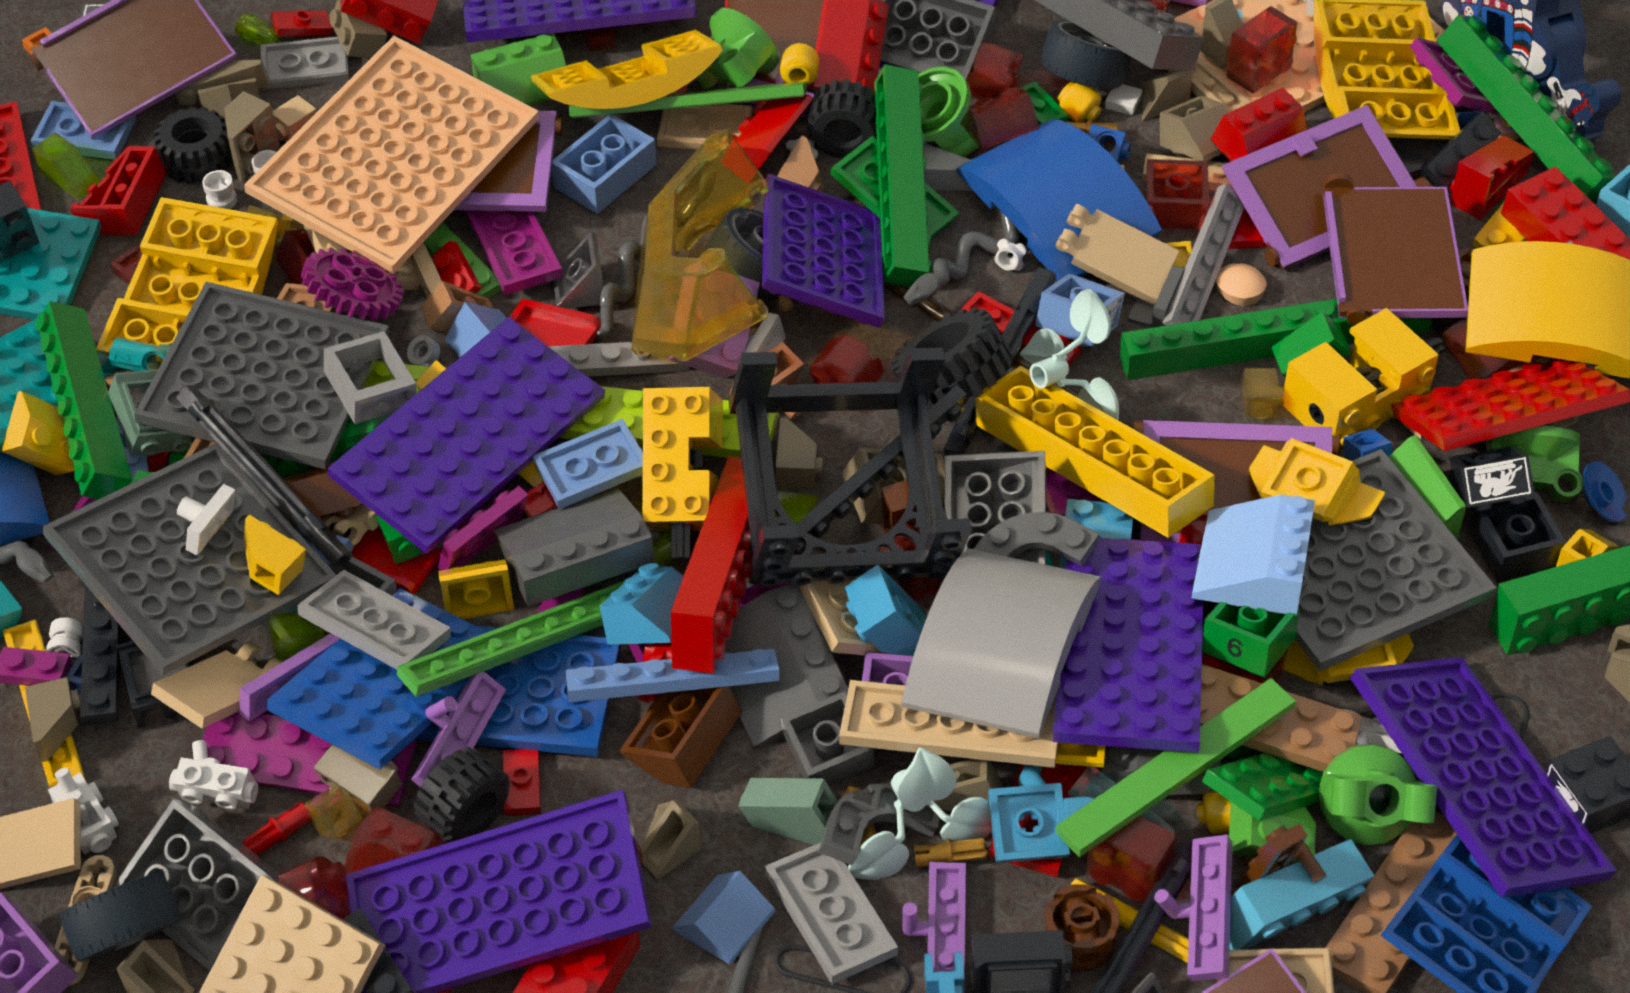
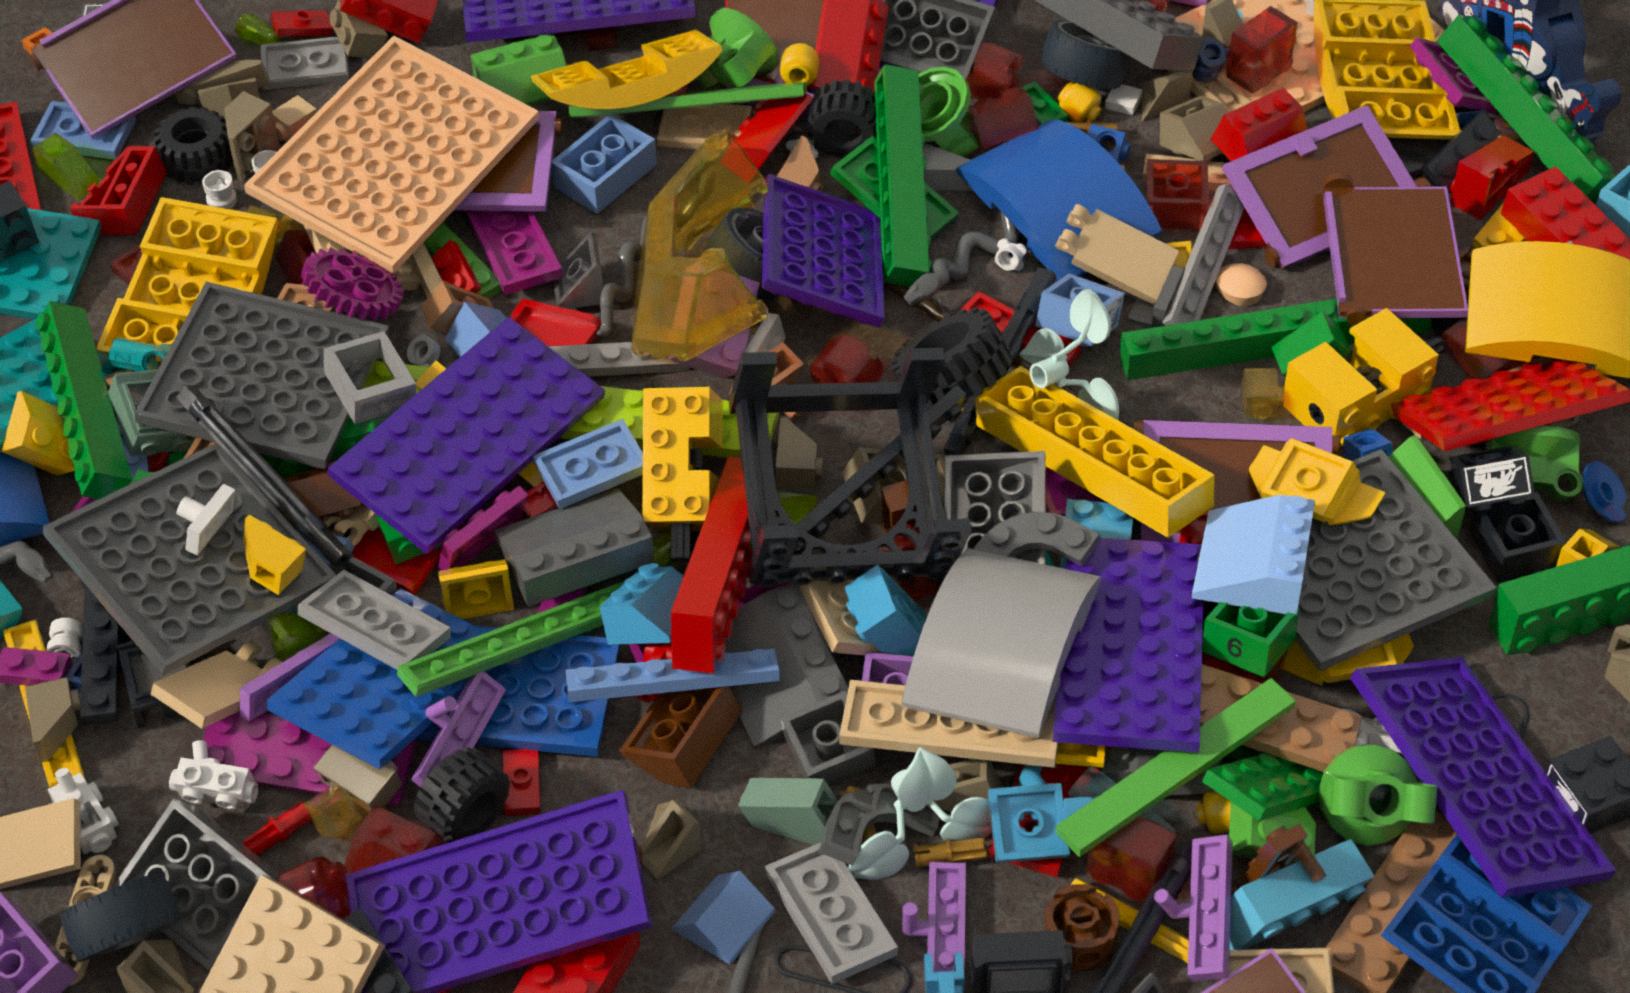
(1210, 60): none -> dark blue animal

